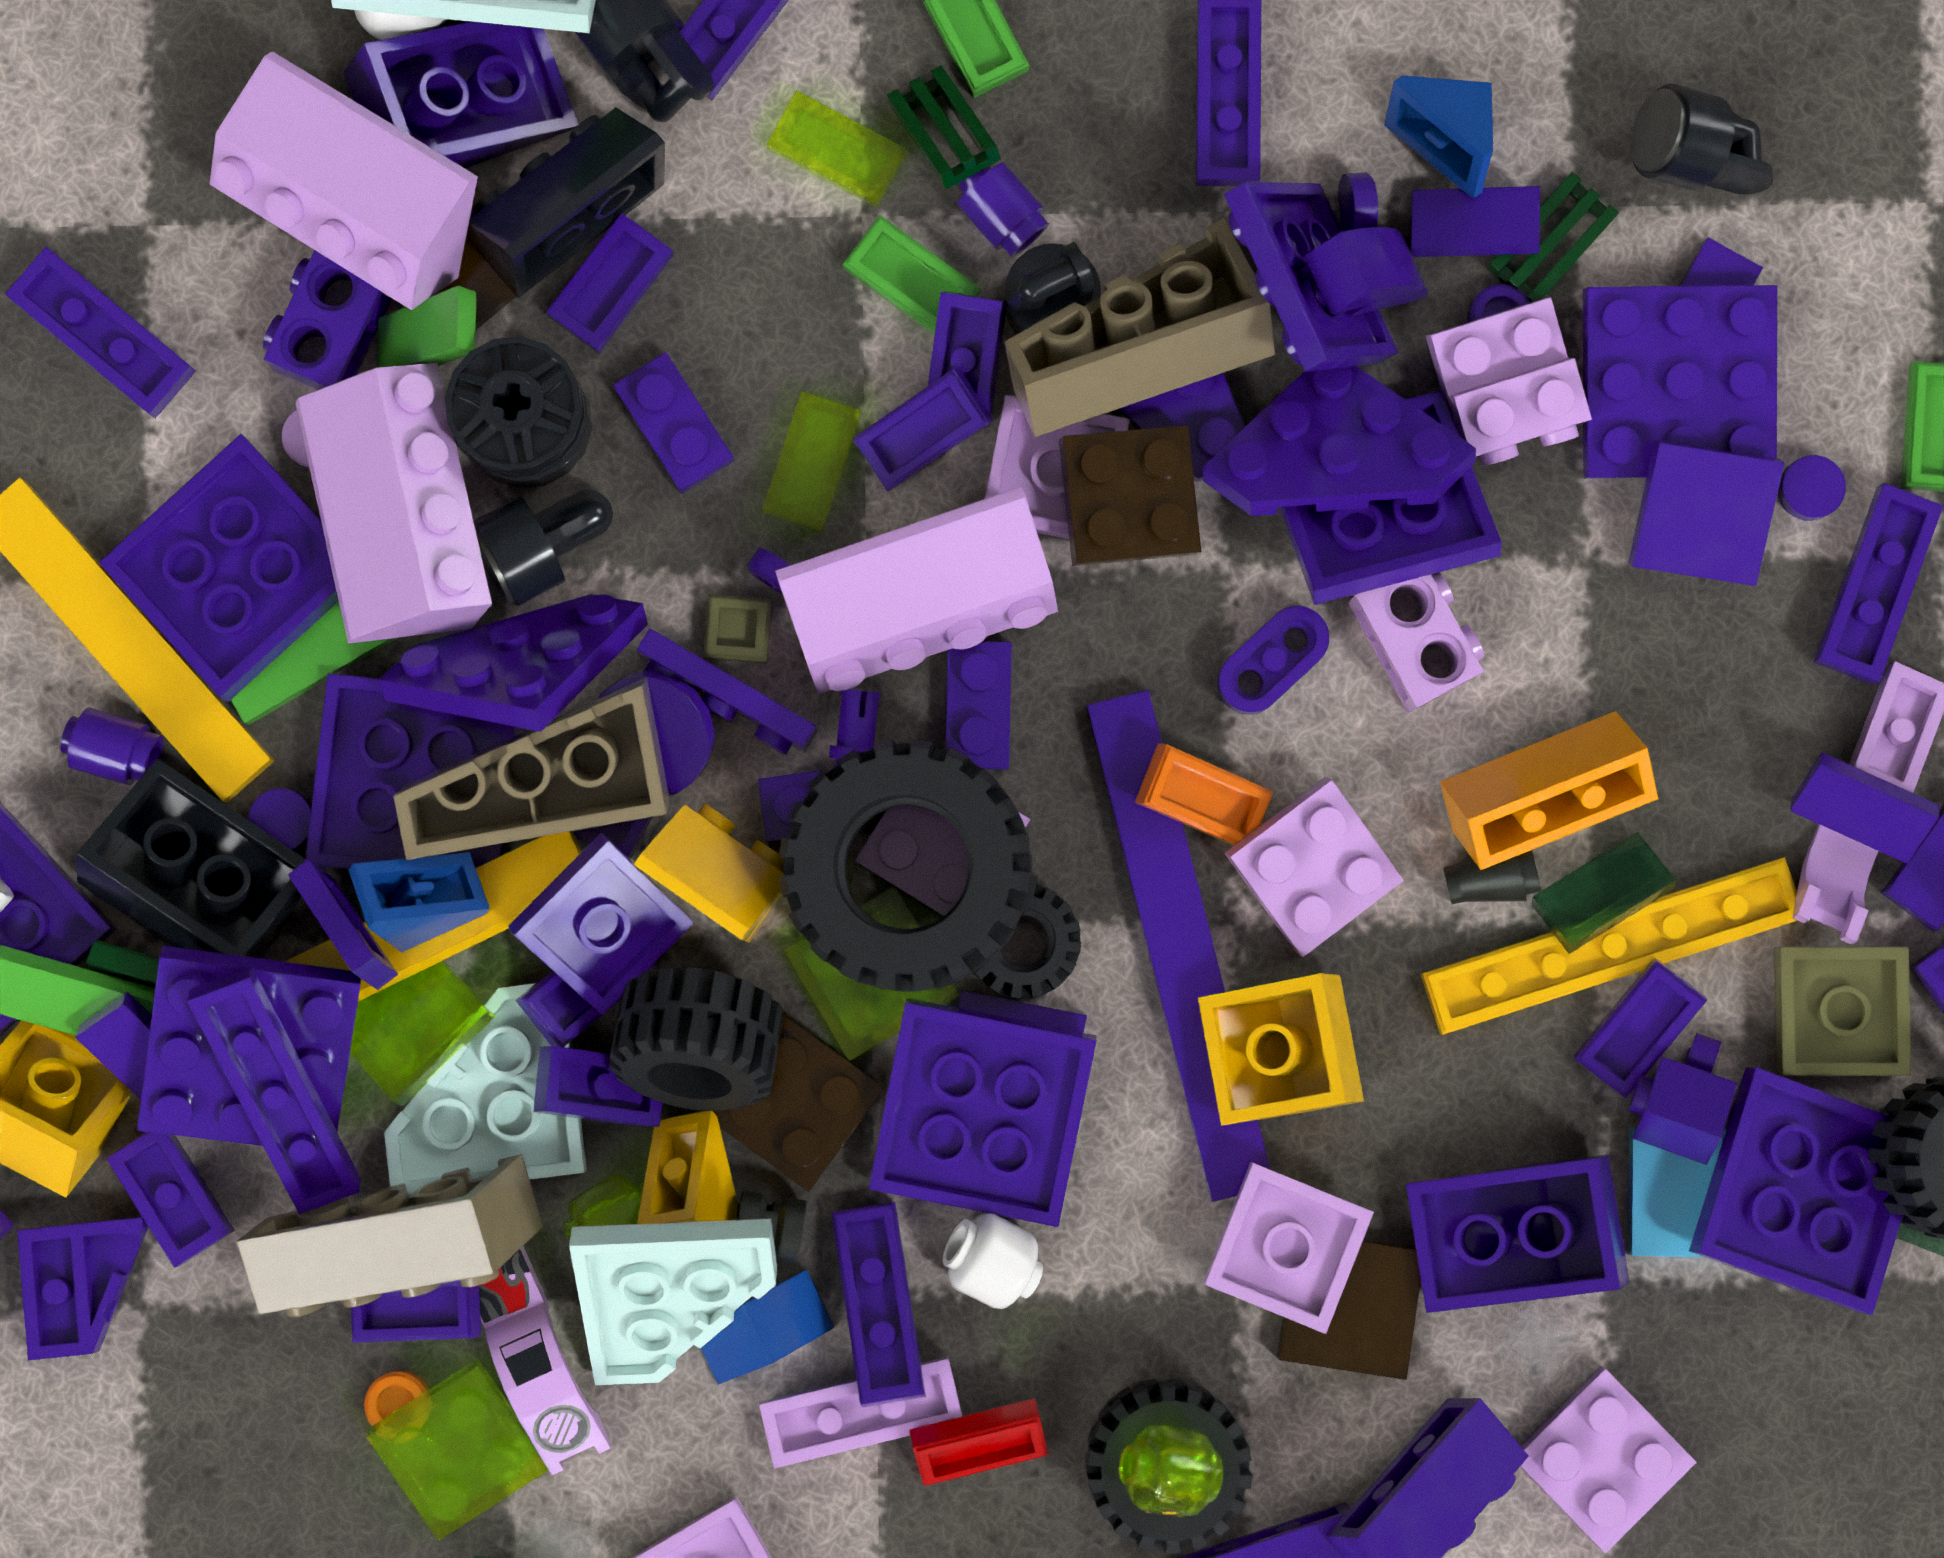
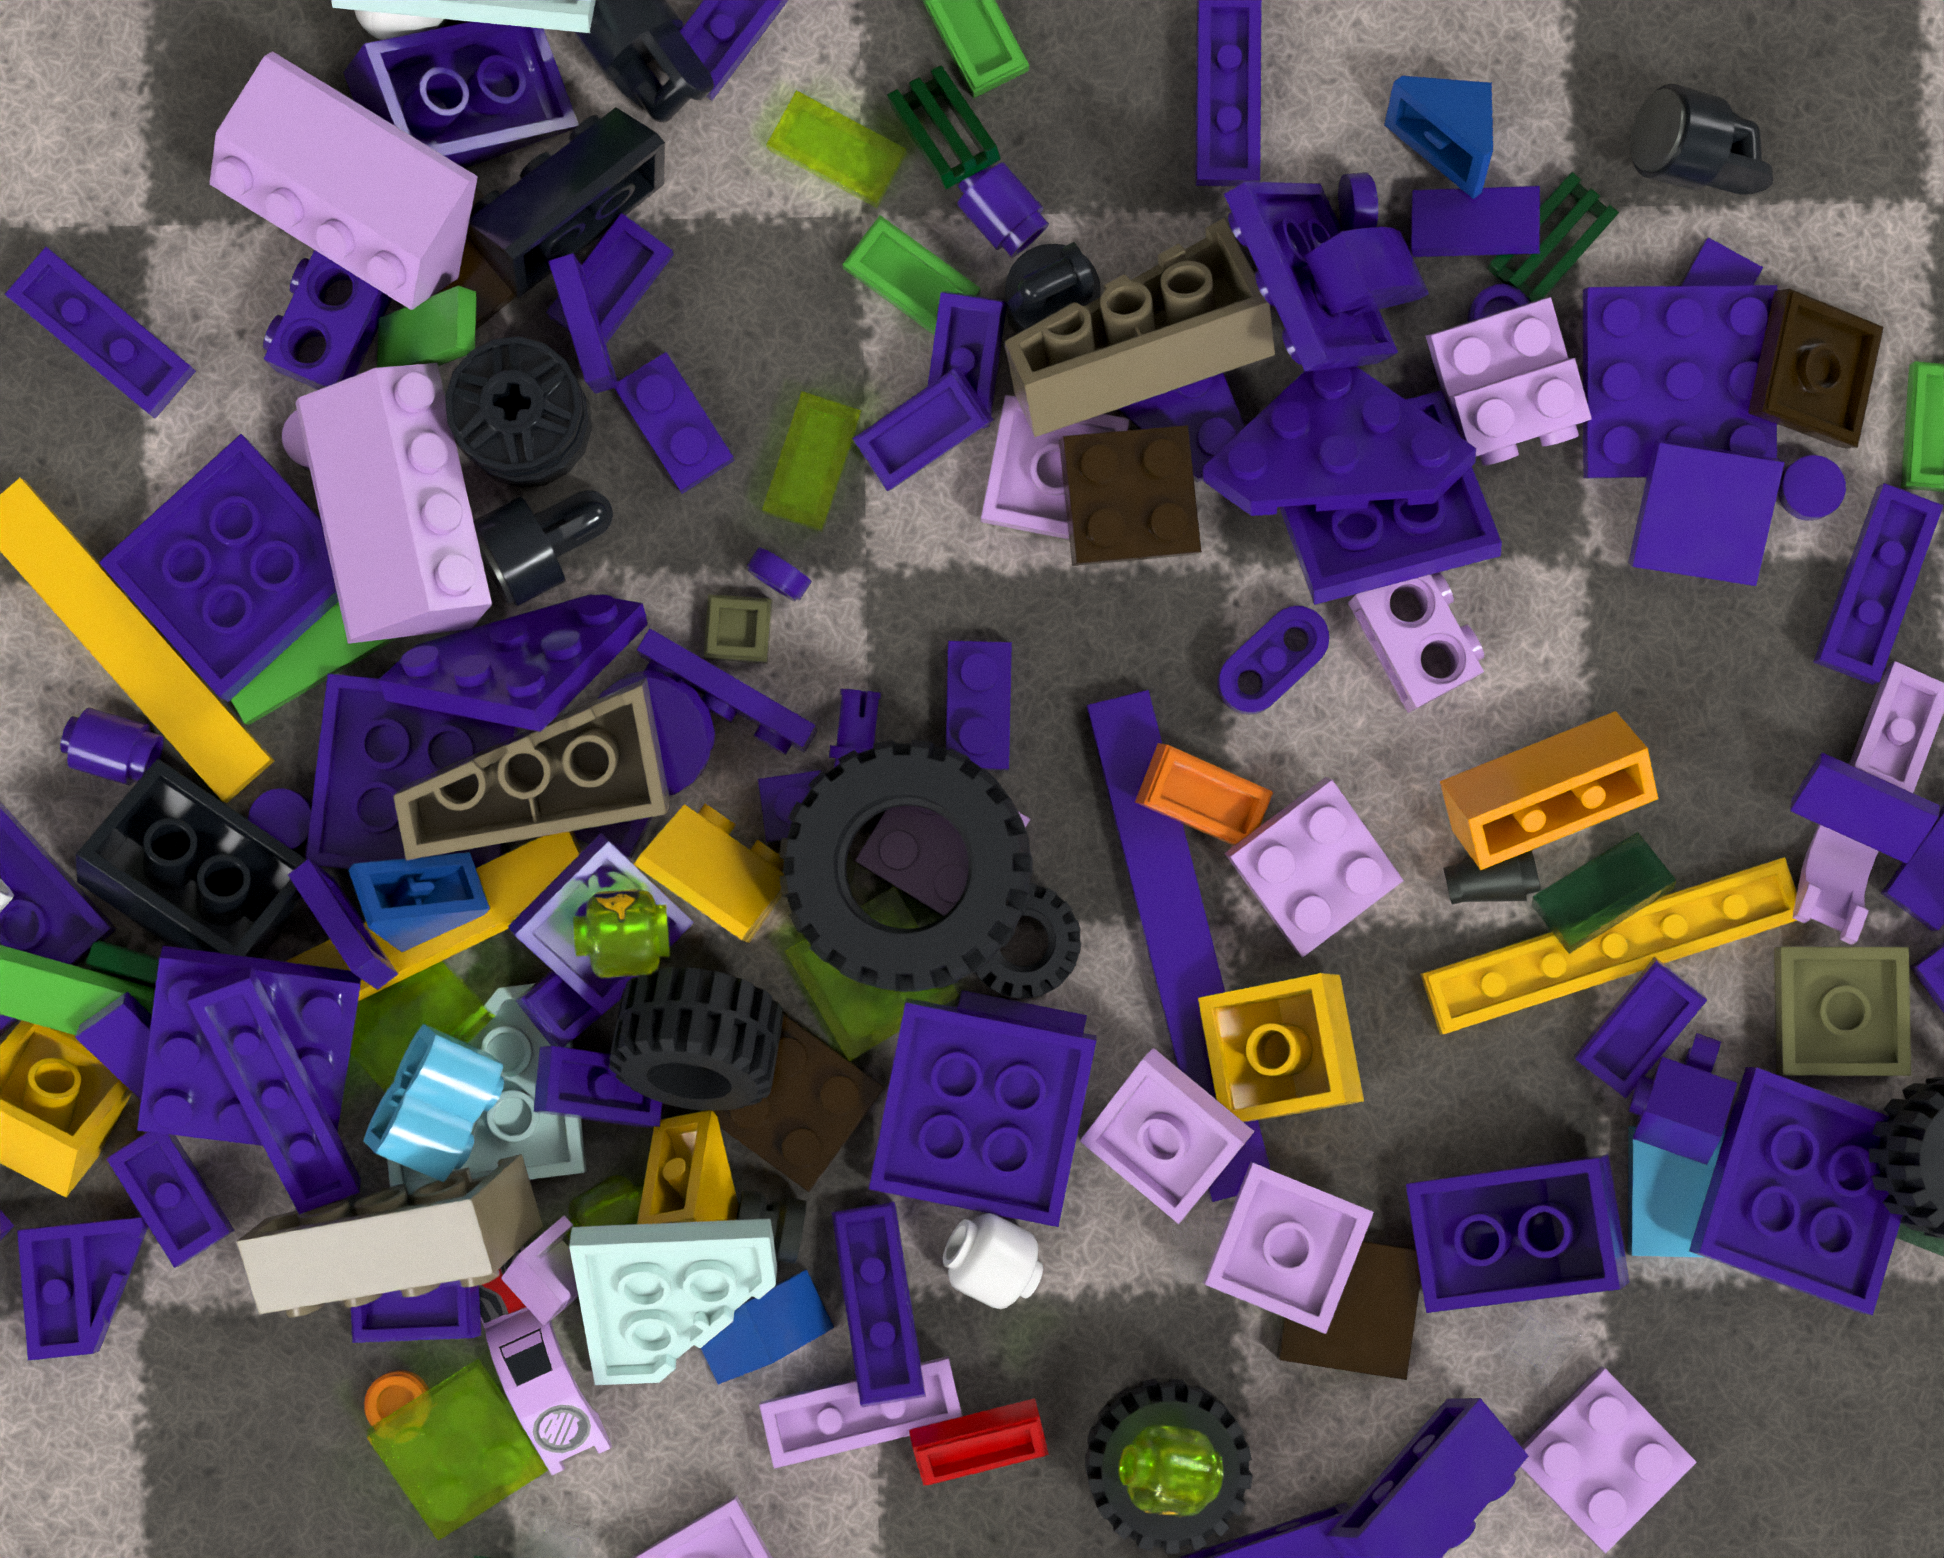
(434, 1103): none -> medium azure brick
(544, 1274): none -> lavender panel
(583, 323): none -> dark purple tile
(622, 933): none -> clear neon green head
(919, 591): lavender slope -> none
(1166, 1135): none -> lavender plate
(1815, 369): none -> dark brown tile

